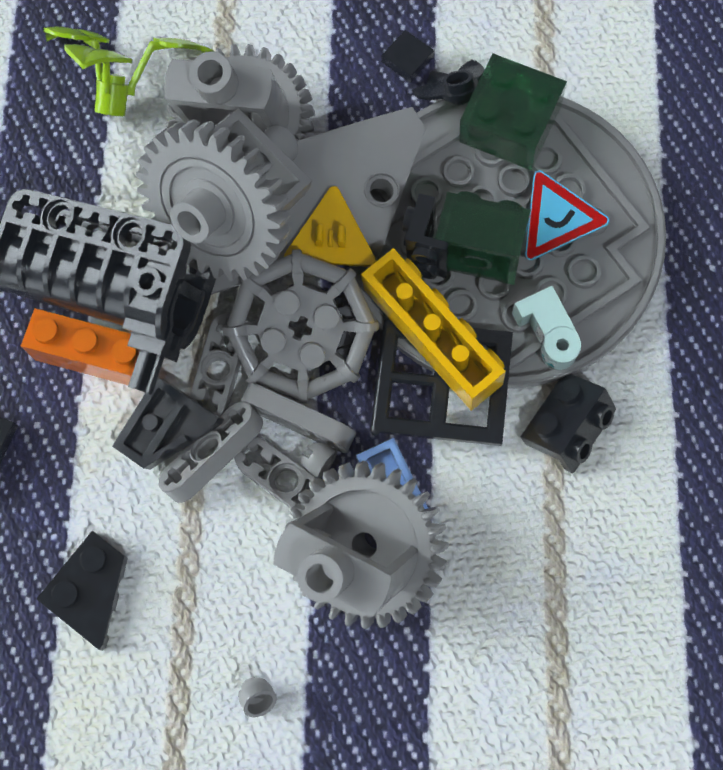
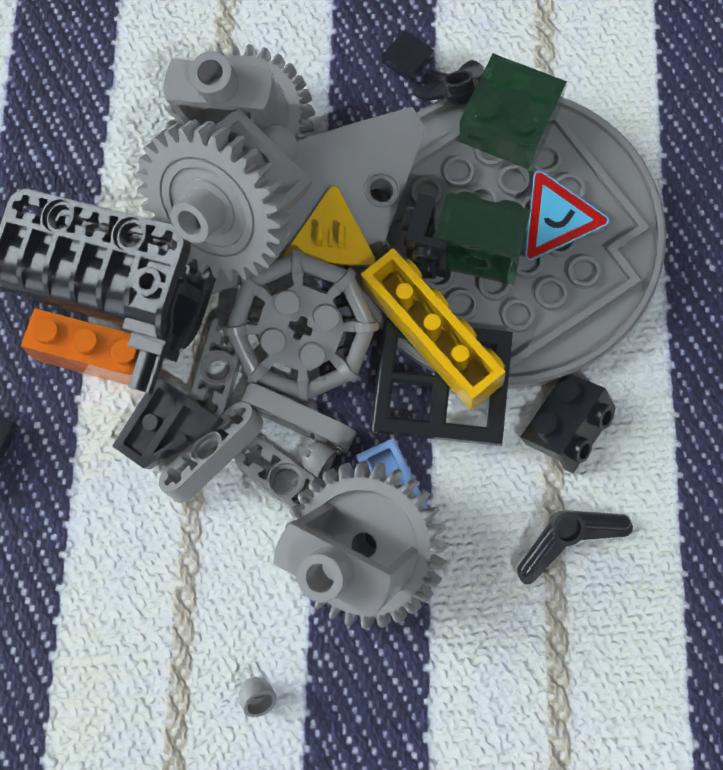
(87, 589): black wing -> none
(111, 88): lime plant -> none
(552, 327): light aqua leg -> none
(567, 529): none -> black piece

